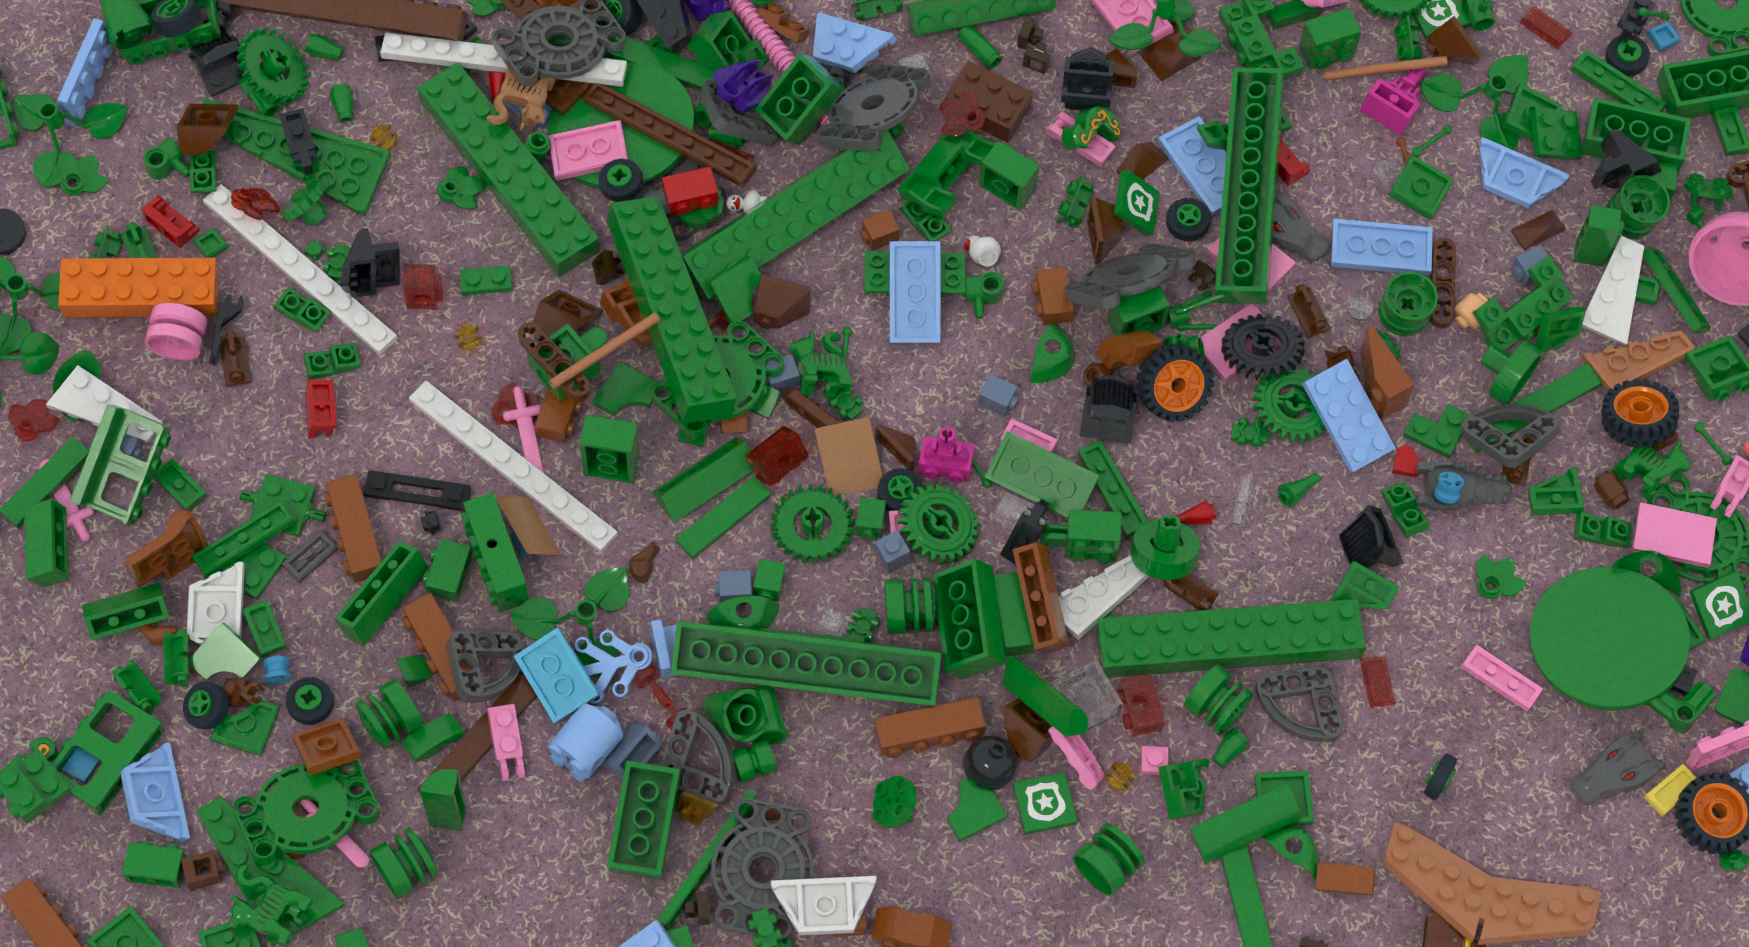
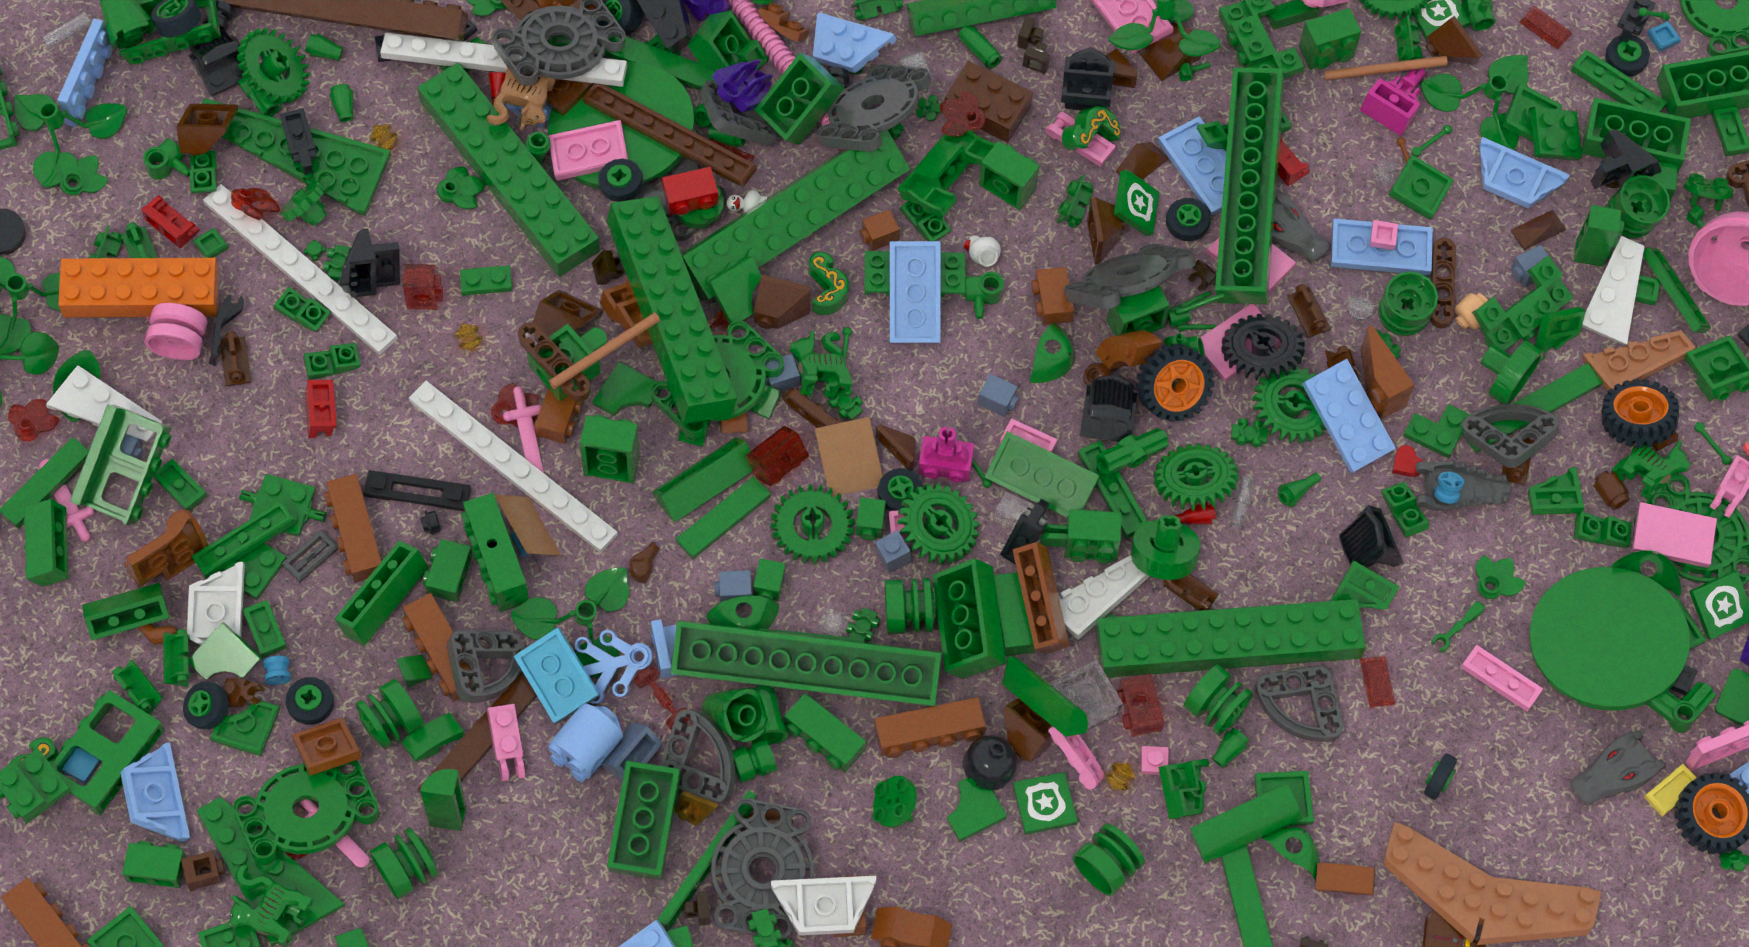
(66, 30): none -> clear pin
(824, 733): none -> green brick
(831, 280): none -> green animal
(928, 108): none -> green plant
(1132, 451): none -> green piece
(1187, 70): none -> green hand
(1196, 489): none -> green gear
(1383, 235): none -> bright pink plate
(1472, 614): none -> green piece

